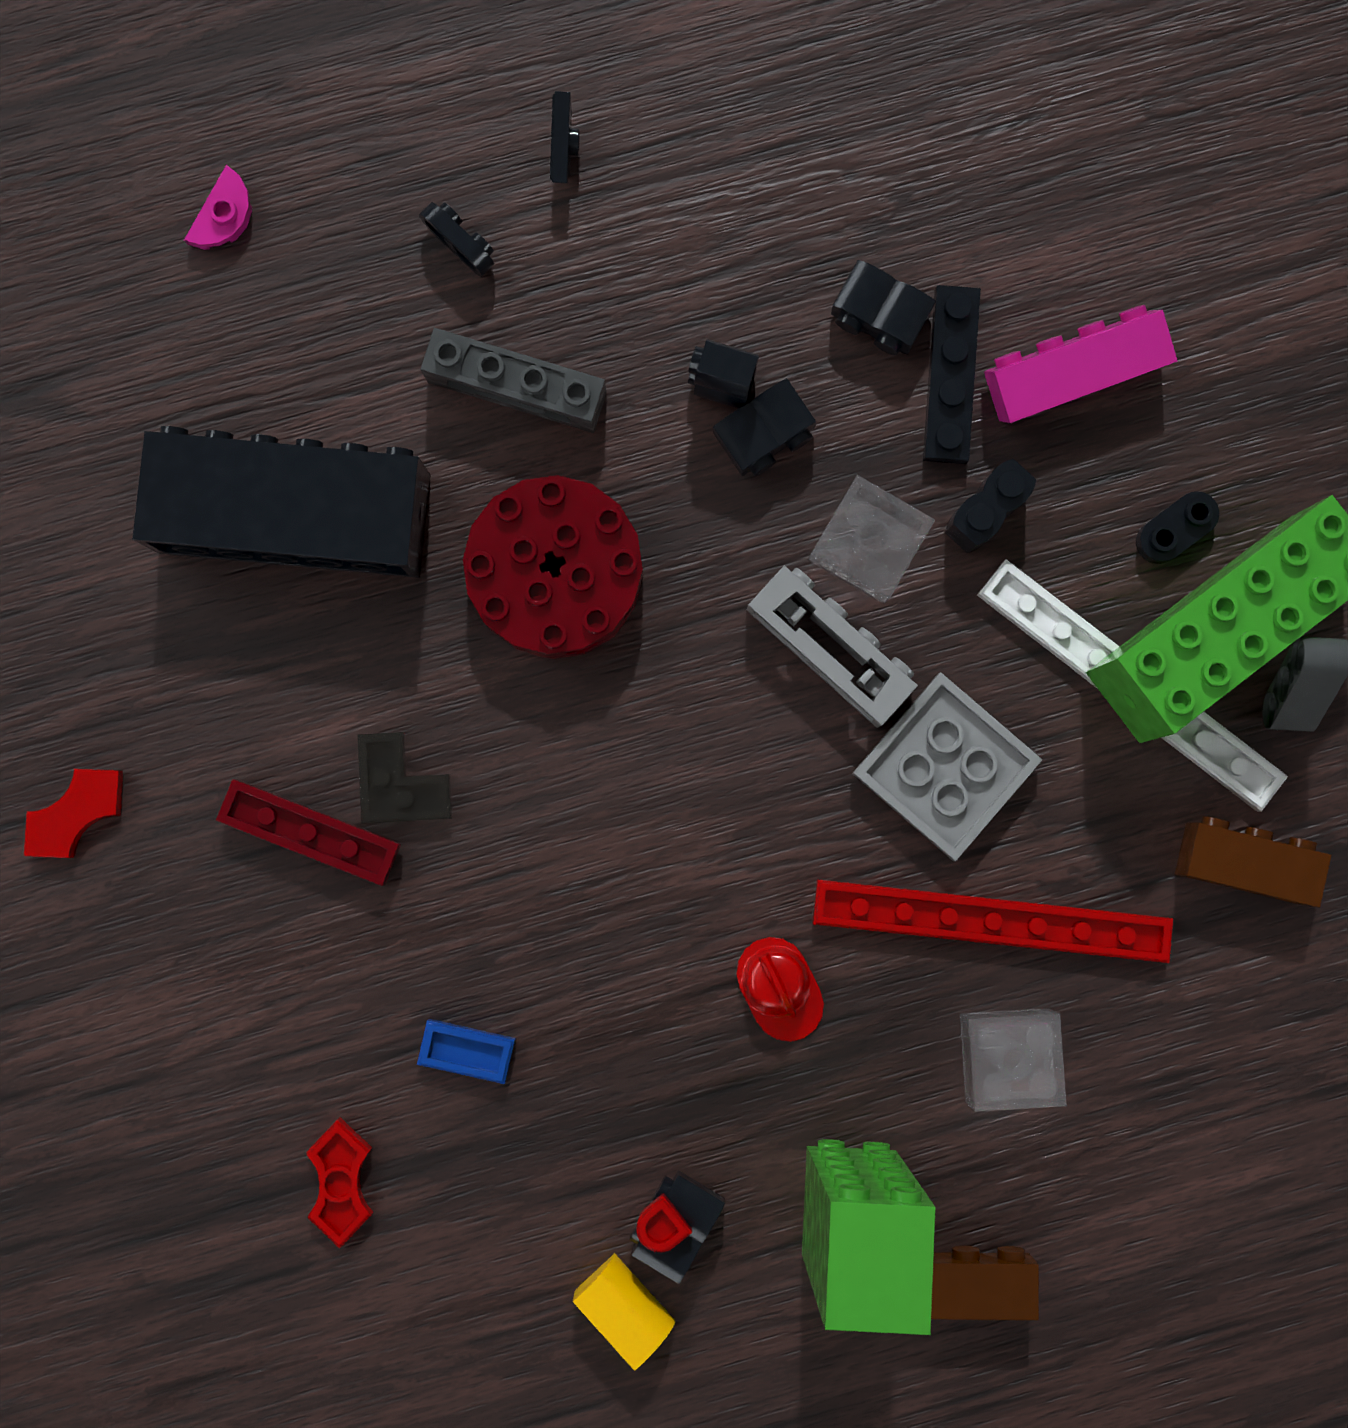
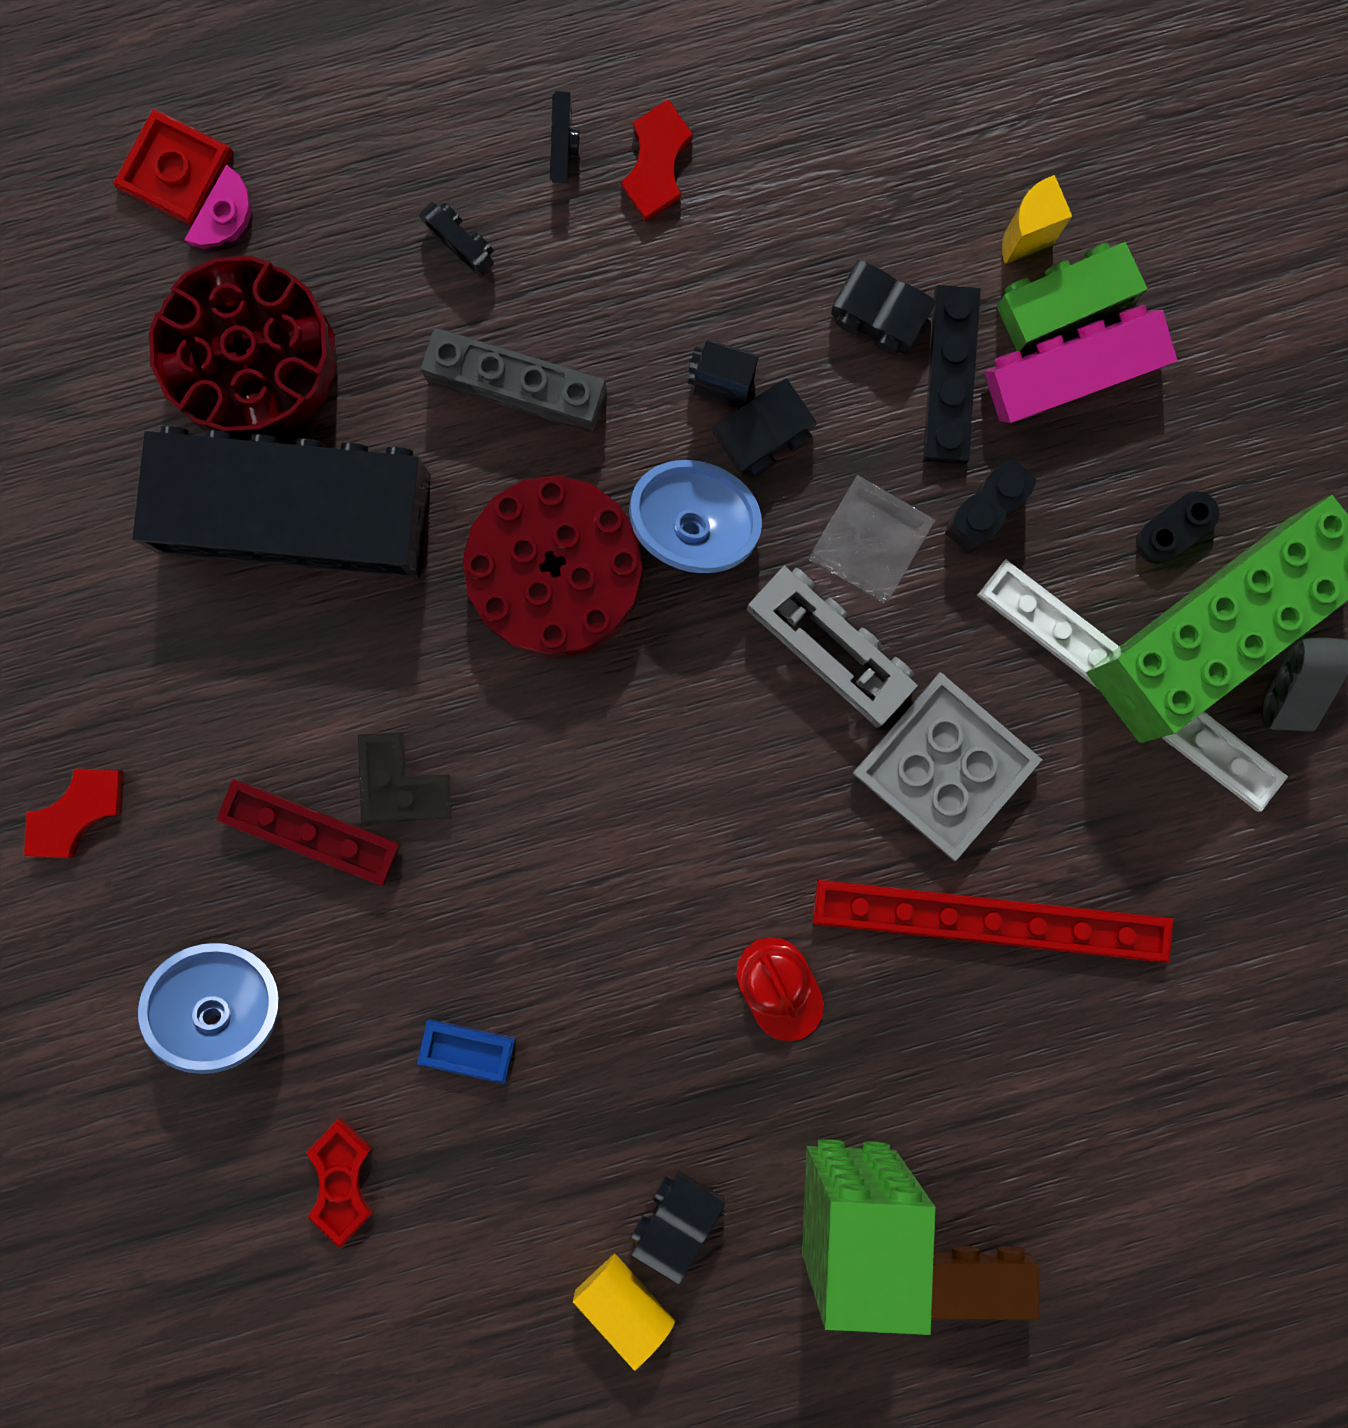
(172, 167): none -> red tile
(203, 333): none -> dark red brick
(204, 984): none -> medium blue dish
(661, 140): none -> red tile
(661, 1226): red tile -> none
(699, 501): none -> medium blue dish
(1013, 1059): clear brick -> none
(1037, 221): none -> yellow brick
(1071, 295): none -> bright green brick
(1253, 862): reddish brown brick -> none

